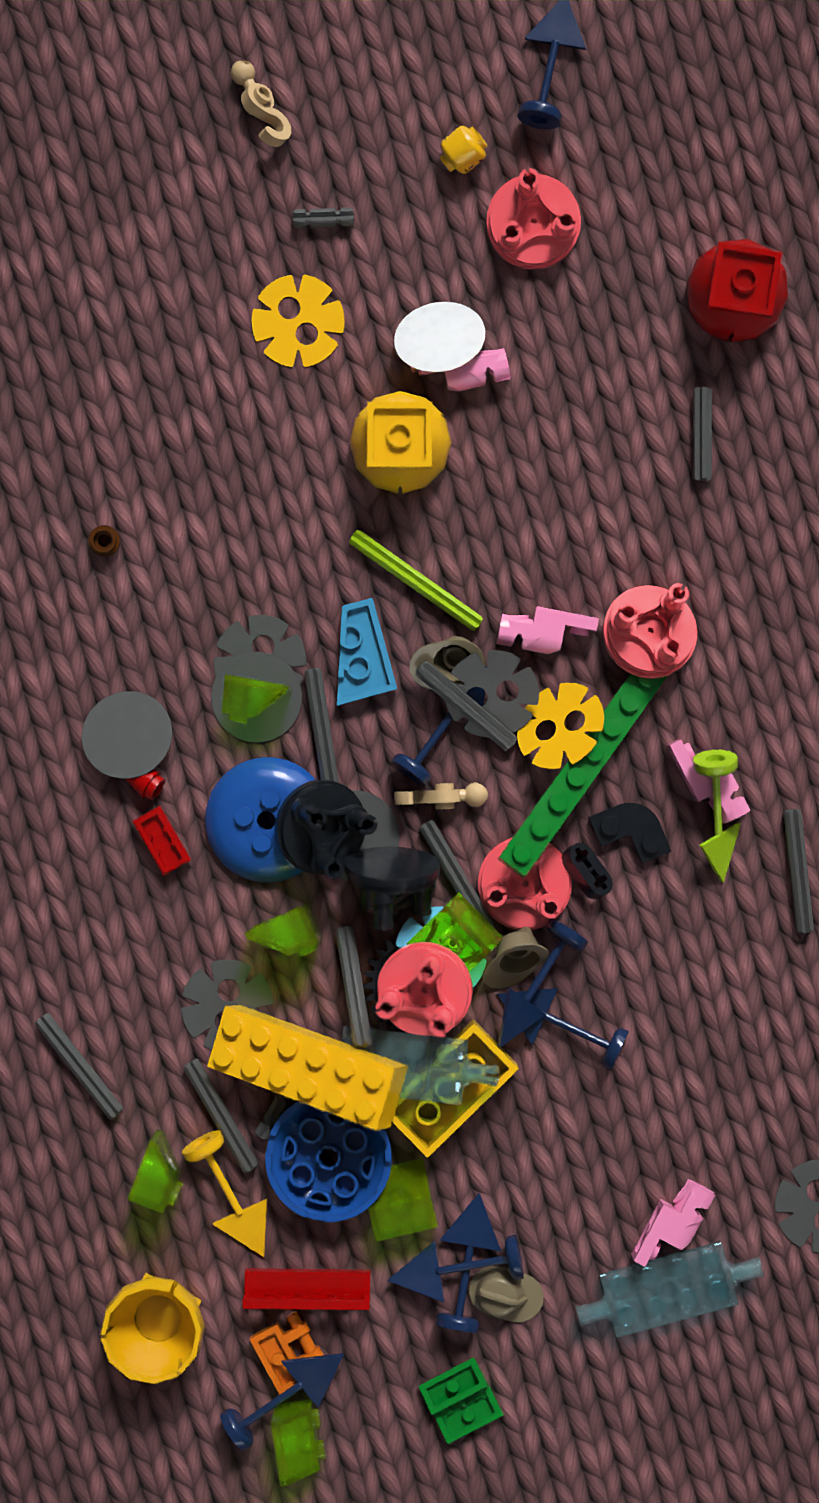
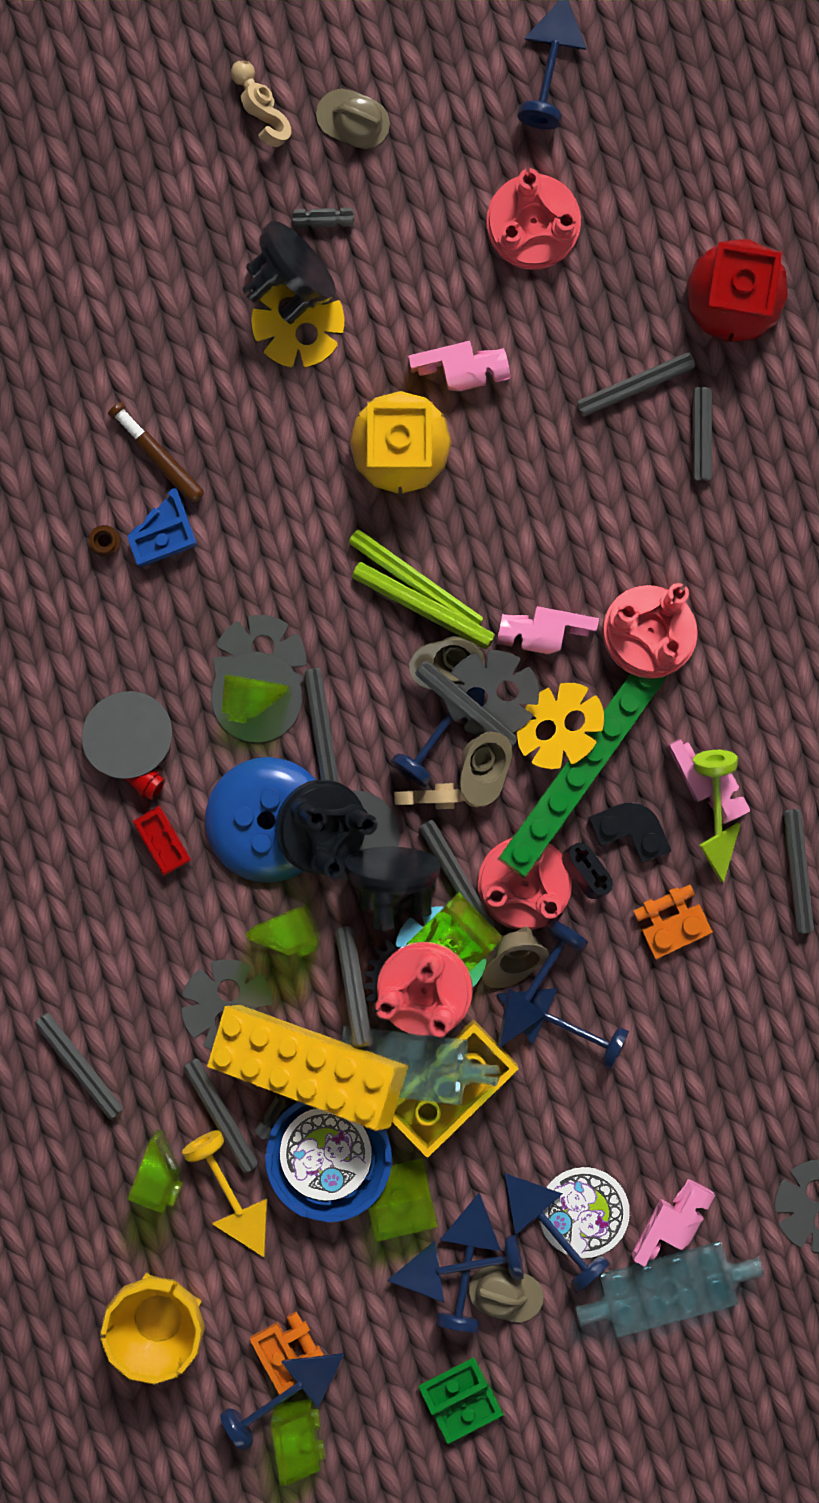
(163, 532): none -> blue wing
(170, 468): none -> reddish brown piece
(289, 262): none -> black piece
(307, 1289): red fence -> none
(325, 1155): none -> sticker
(353, 118): none -> dark tan piece
(363, 655): dark azure wing -> none
(423, 605): none -> lime axle
(439, 336): sticker -> none
(463, 149): yellow head -> none
(485, 768): none -> dark tan piece
(527, 1203): none -> dark blue piece
(589, 1212): none -> sticker
(636, 384): none -> dark grey axle
(677, 929): none -> orange plate

